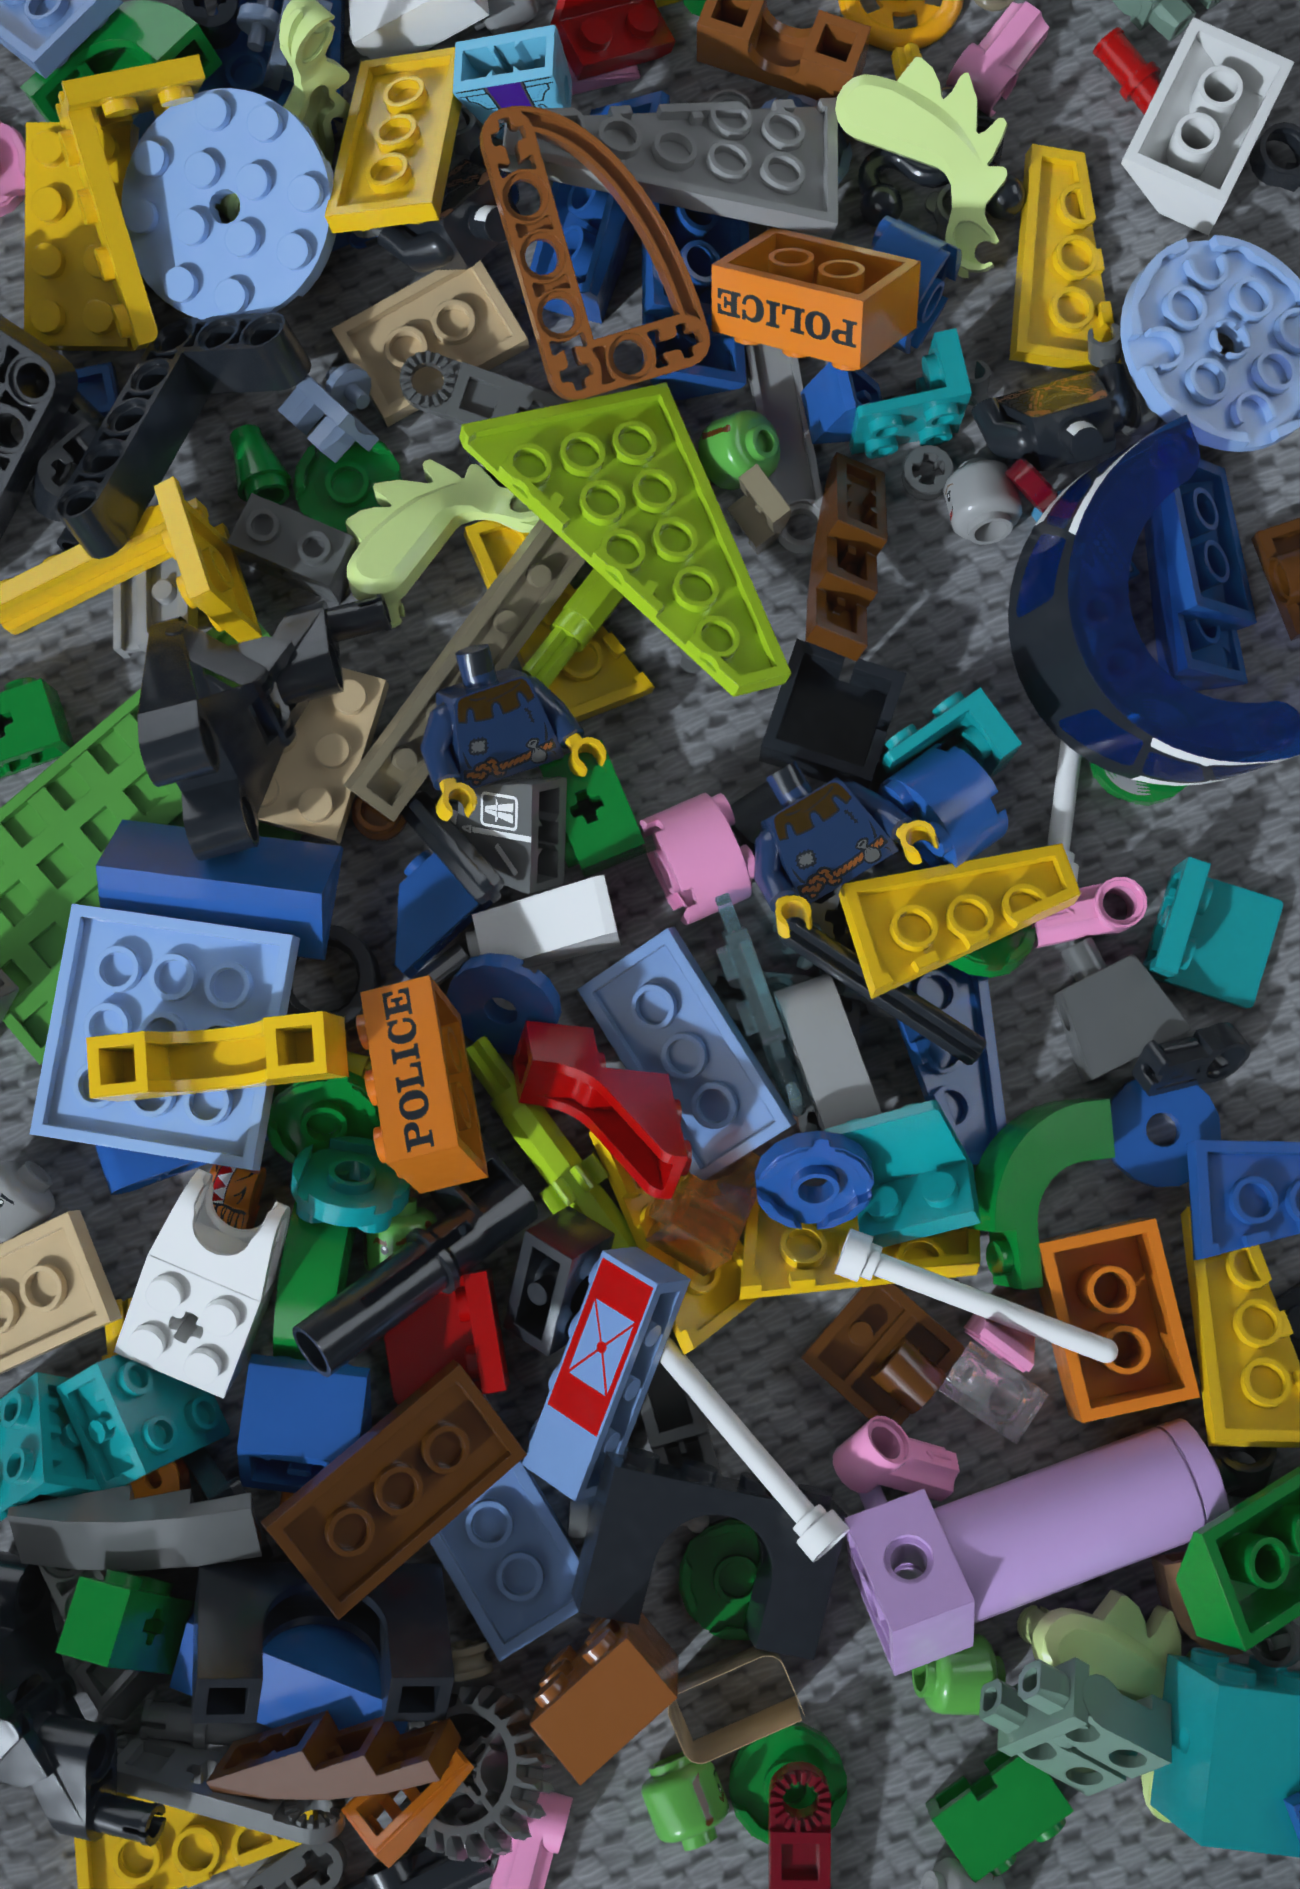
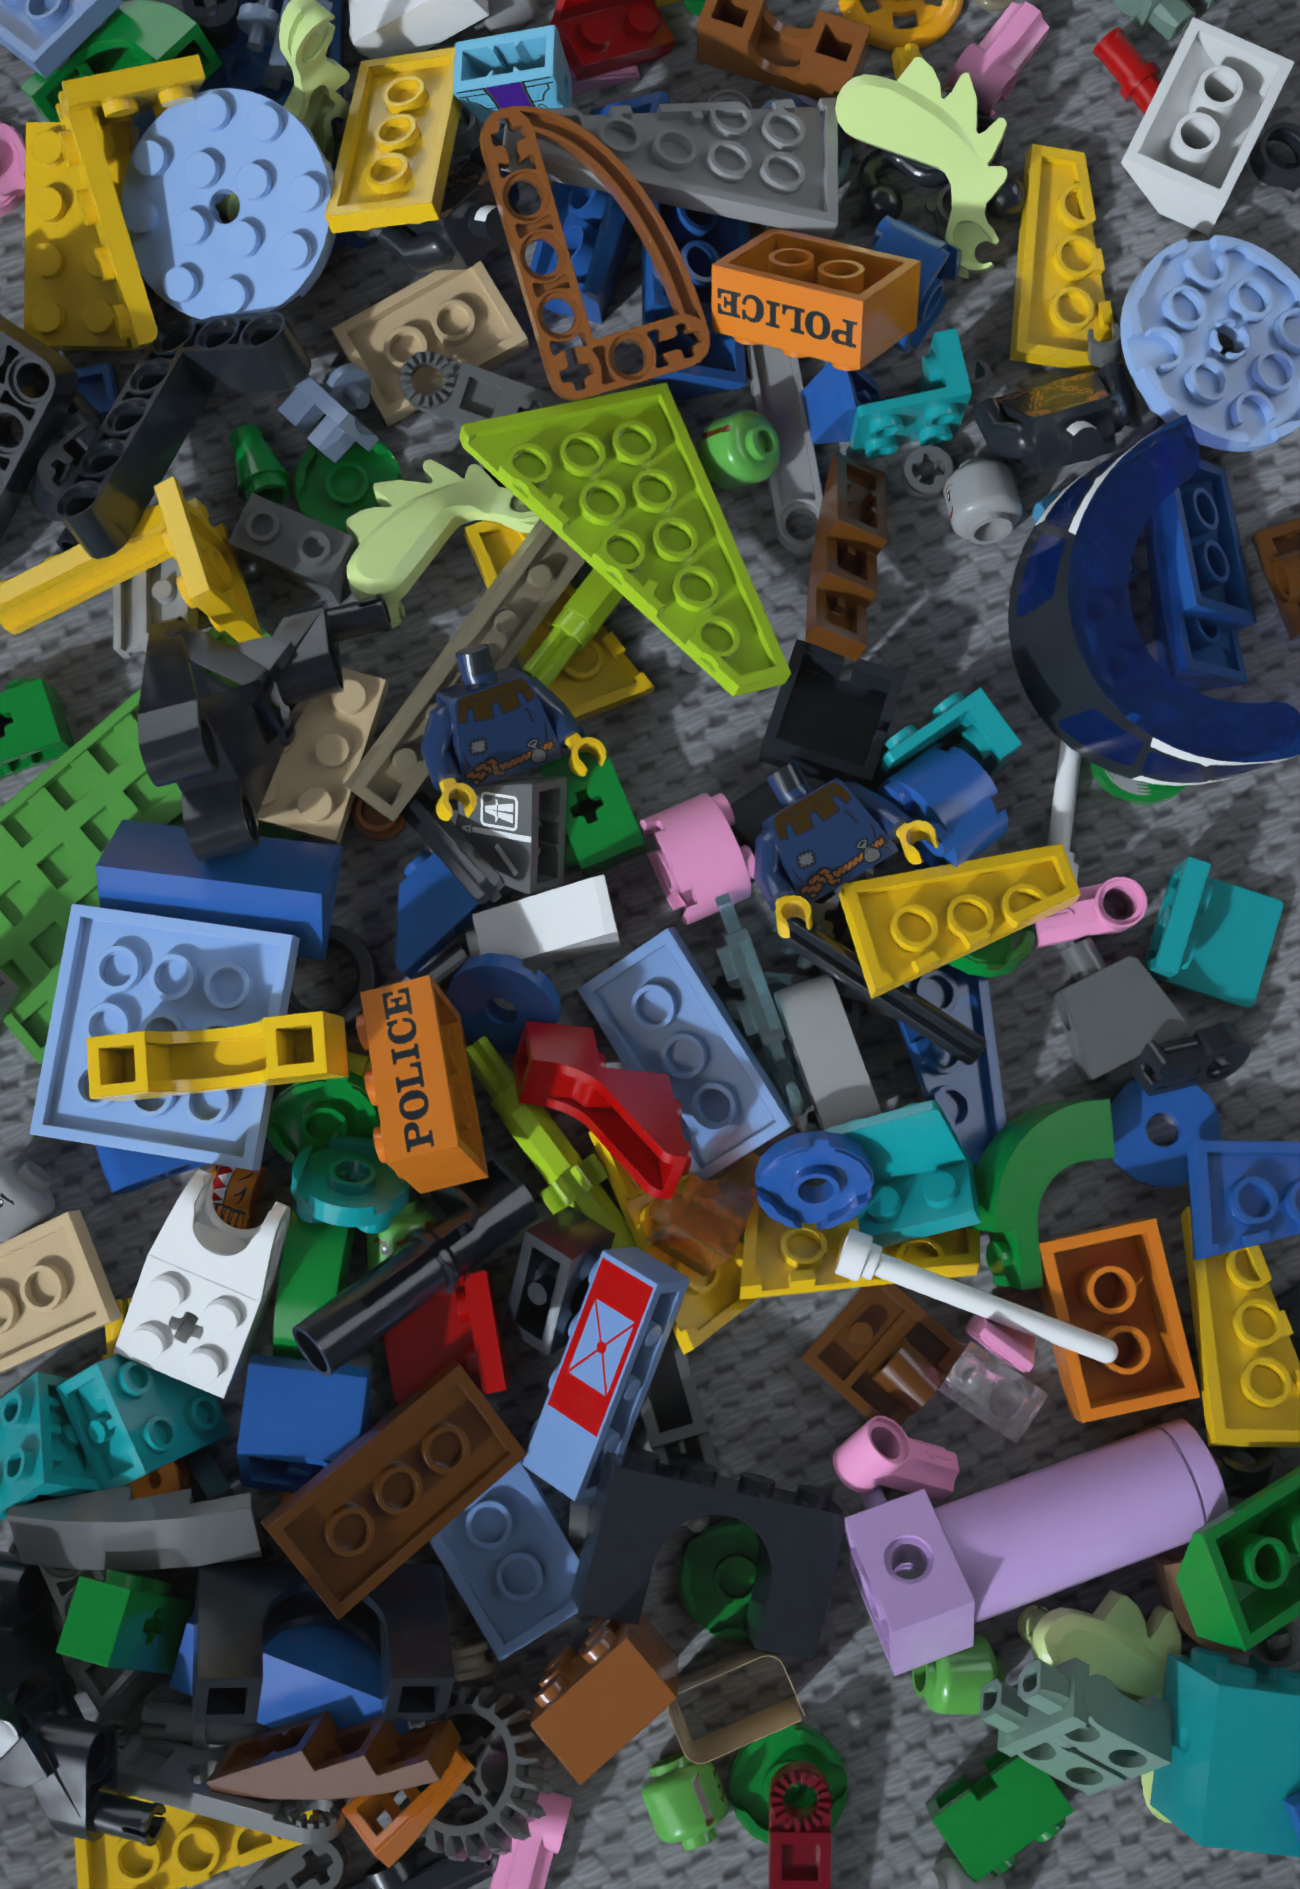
(761, 510): dark tan slope -> none
(814, 1525): white piece -> none
(1031, 484): dark red tile -> none

